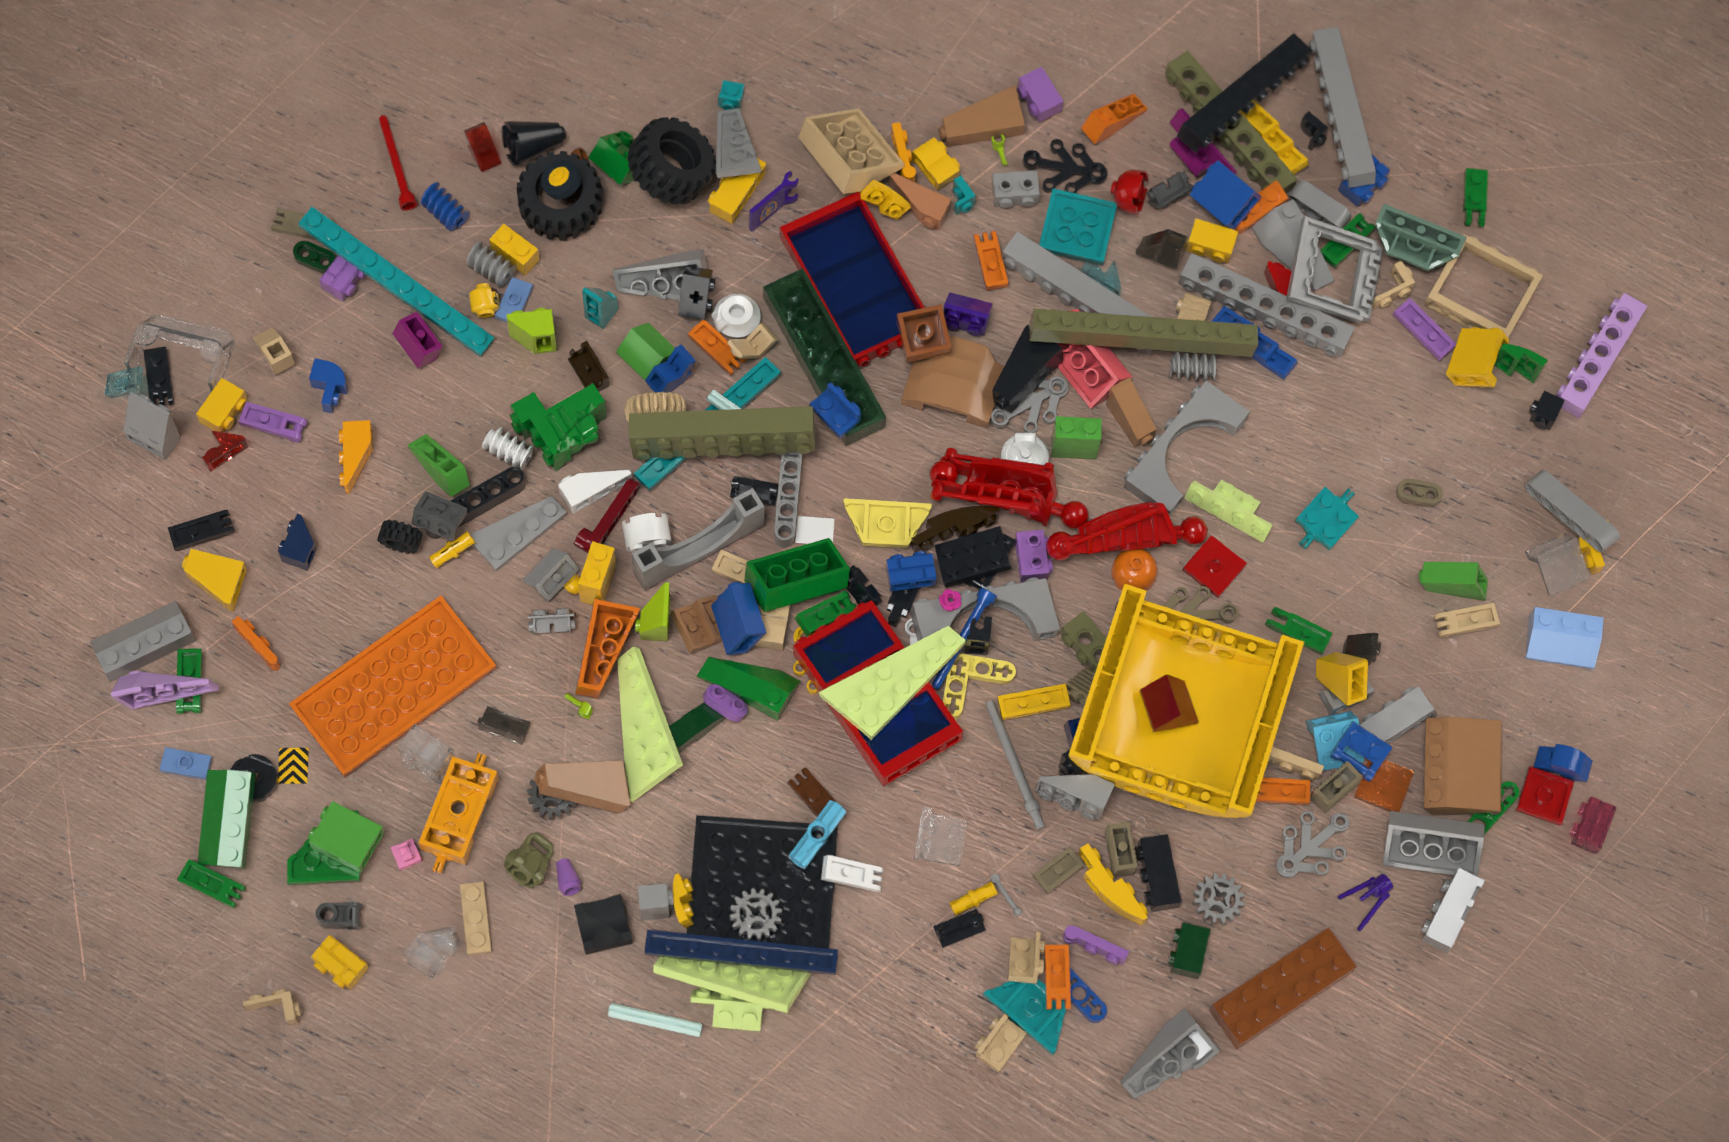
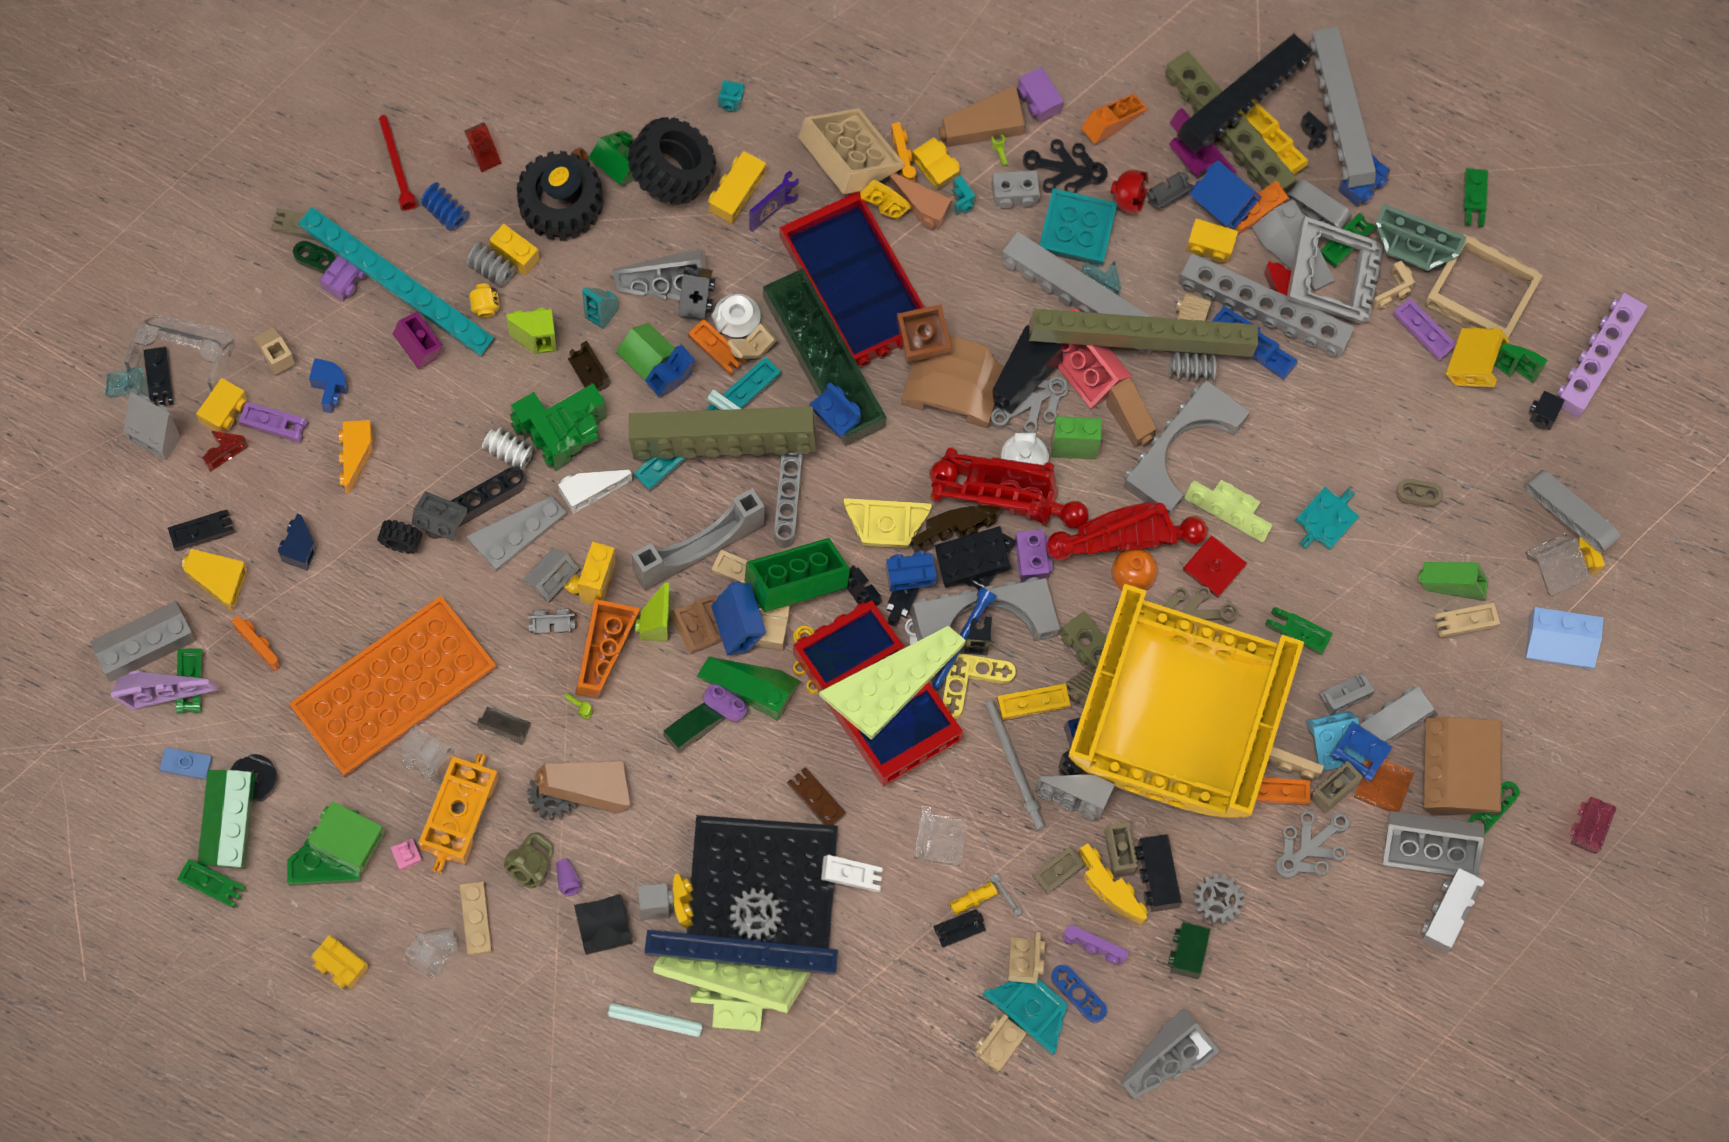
(291, 1008): tan bracket -> none
(293, 766): sticker -> none
(341, 915): dark grey piece -> none
(440, 464): bright green slope -> none
(452, 549): yellow pin -> none
(514, 298): medium blue plate -> none
(530, 139): black cone -> none
(610, 518): dark red beam -> none
(645, 530): white brick -> none
(647, 740): yellowish green wing -> none
(654, 403): tan gear -> none
(734, 148): light grey wing -> none
(765, 490): black hinge -> none
(808, 845): medium azure piece -> none
(813, 529): white sticker -> none
(824, 612): green plate -> none
(946, 604): dark pink plate -> none
(967, 314): dark purple slope -> none
(991, 261): orange hinge -> none
(1057, 975): orange hinge -> none
(1163, 247): clear smoke slope -> none
(1168, 704): dark red slope -> none
(1282, 988): dark orange brick -> none
(1344, 676): yellow slope -> none
(1363, 646): clear smoke slope -> none
(1378, 888): dark purple plant -> none
(1545, 796): red plate -> none
(1564, 760): blue brick -> none

